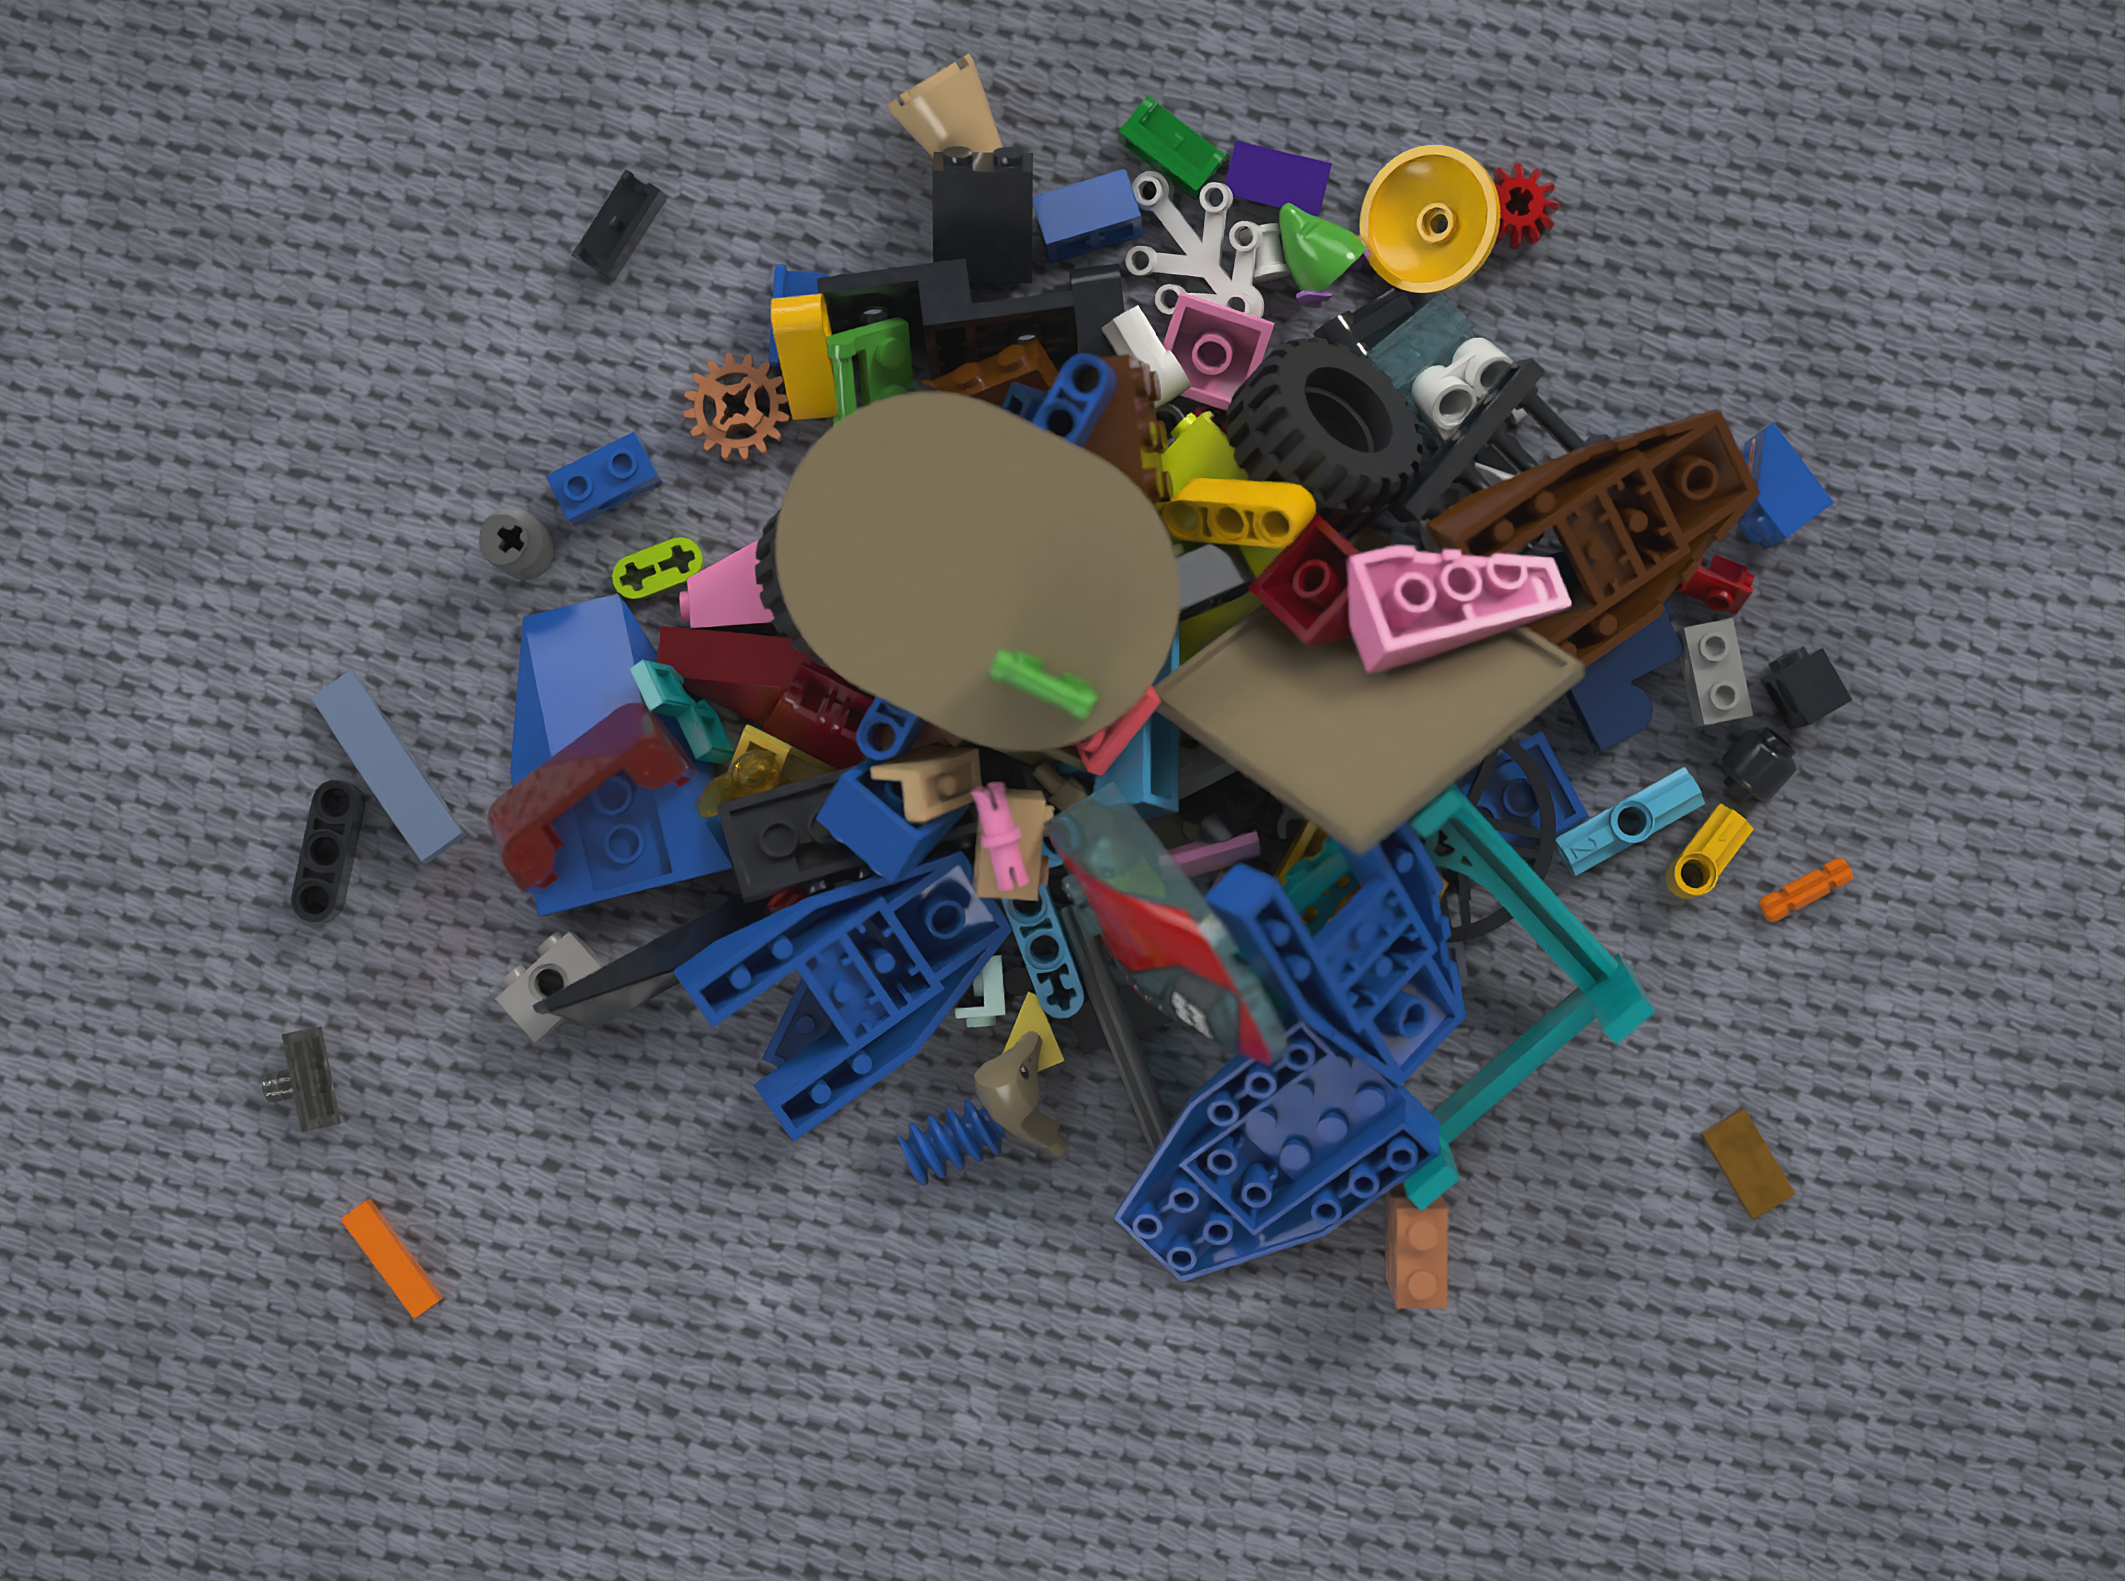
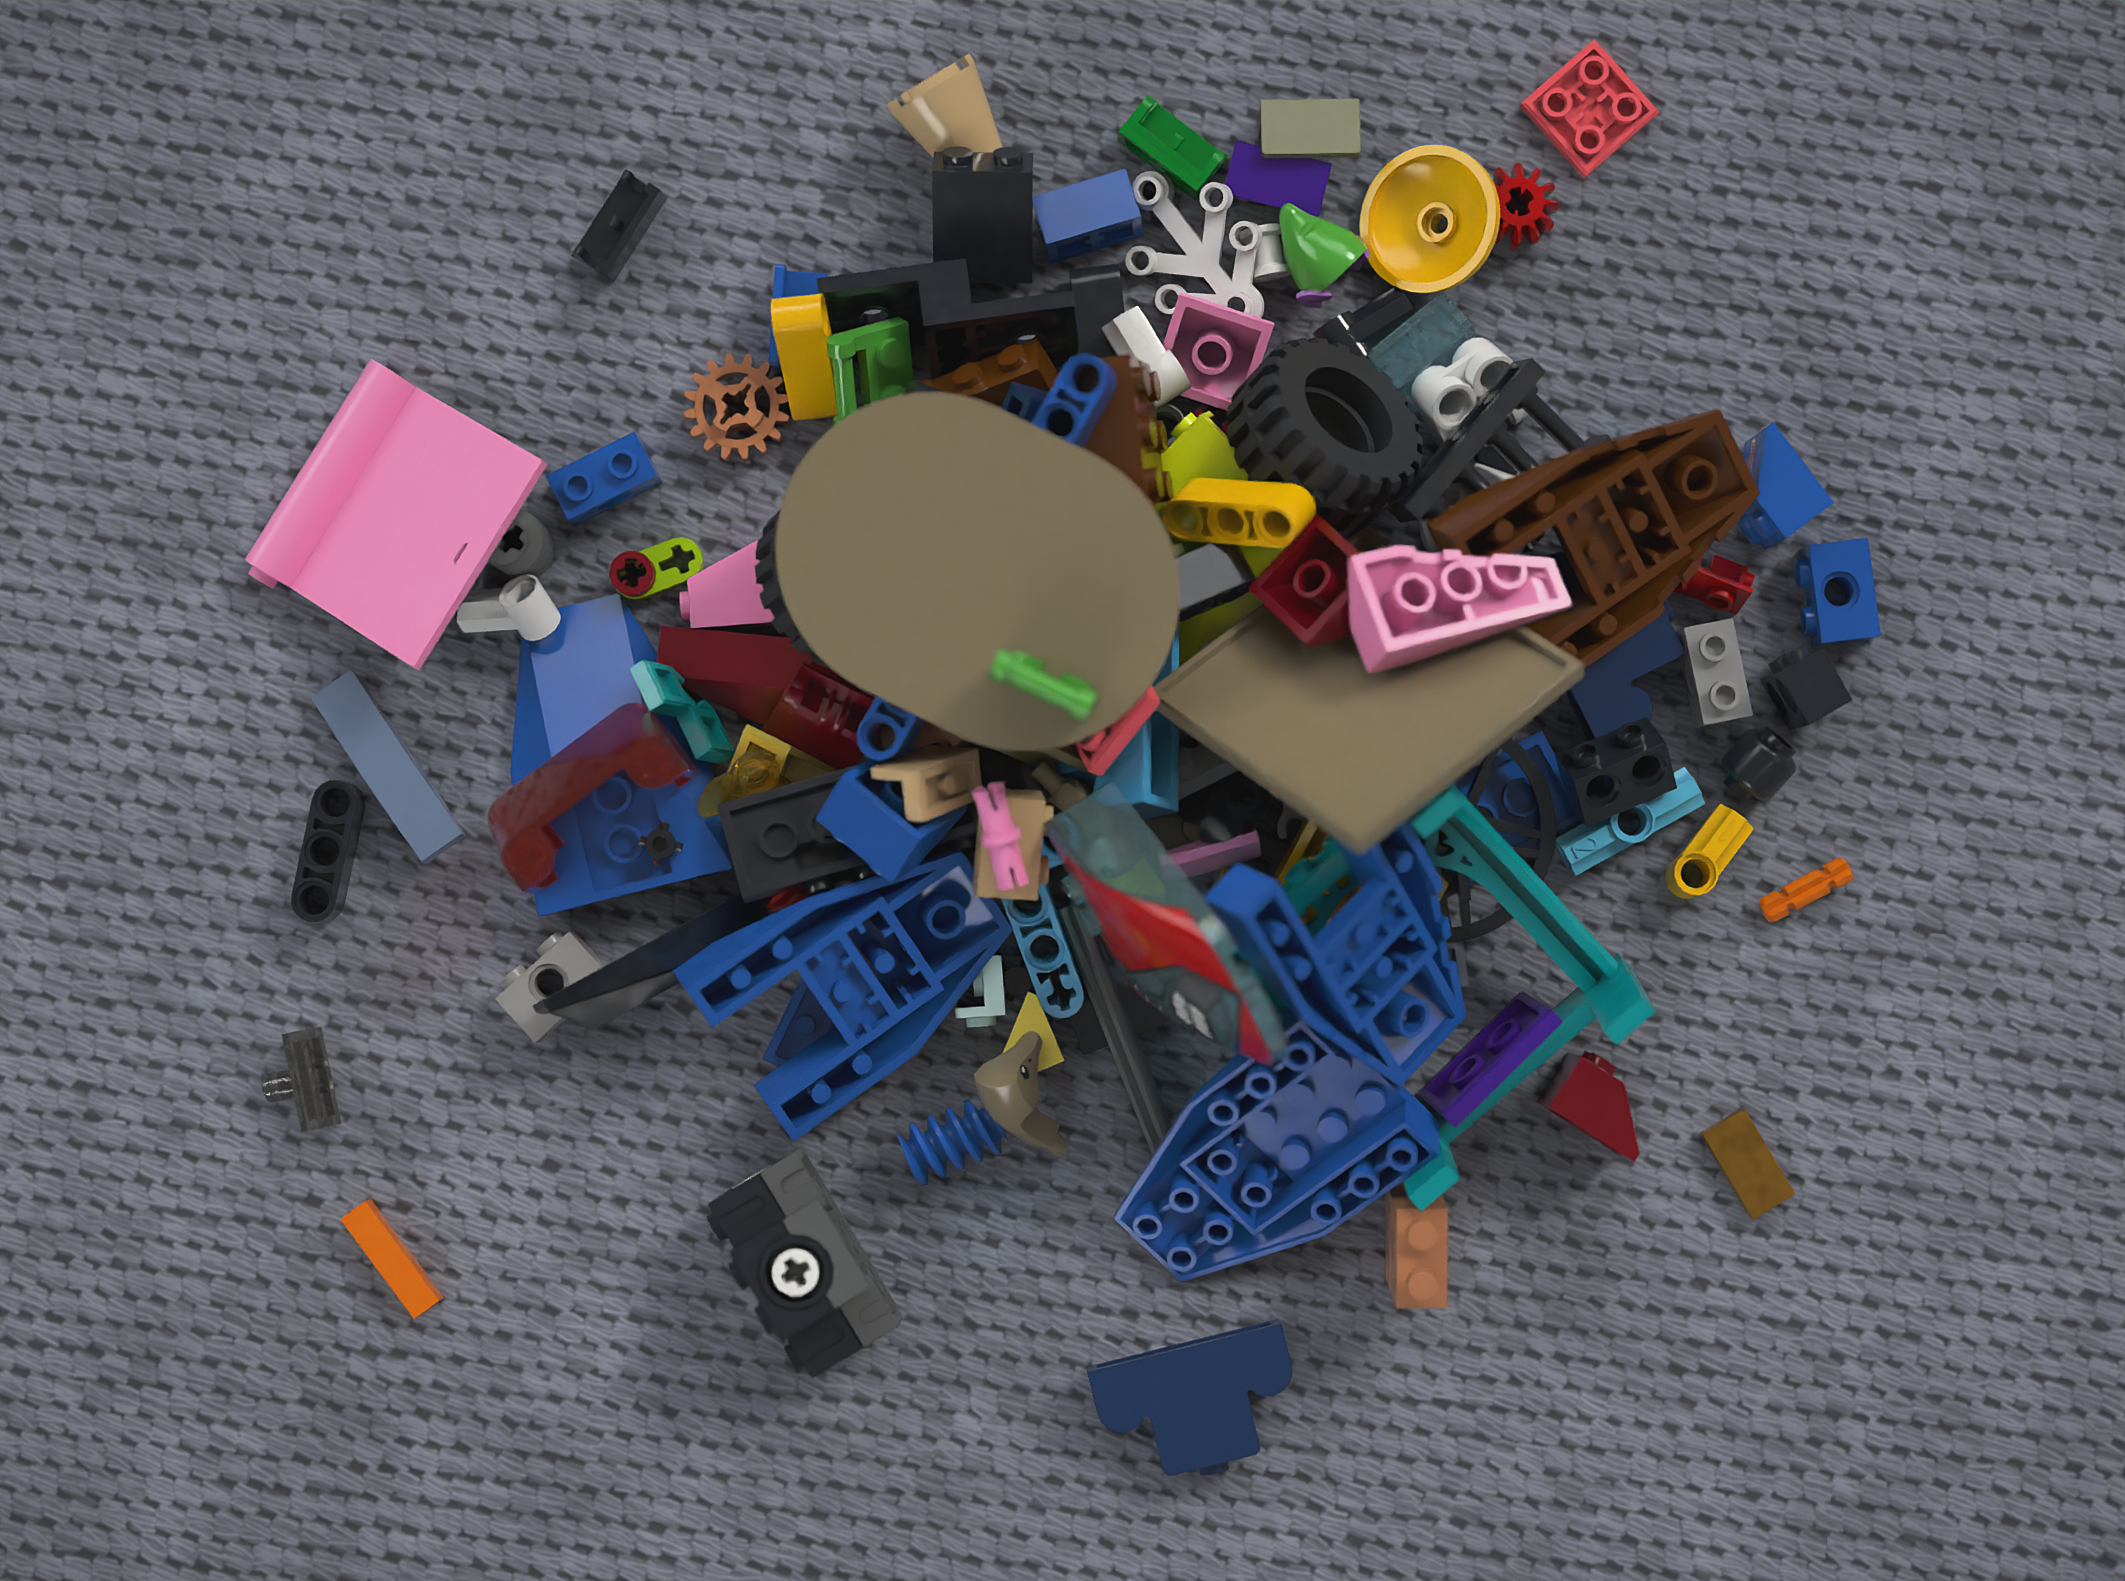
(395, 513): none -> bright pink door
(517, 605): none -> white piece
(620, 564): none -> dark red bush
(660, 844): none -> black piece
(803, 1264): none -> piece
(1195, 1394): none -> dark blue brick
(1309, 128): none -> olive panel
(1489, 1058): none -> dark purple tile
(1589, 109): none -> coral tile
(1593, 1102): none -> dark red slope
(1616, 771): none -> black brick
(1850, 566): none -> blue brick

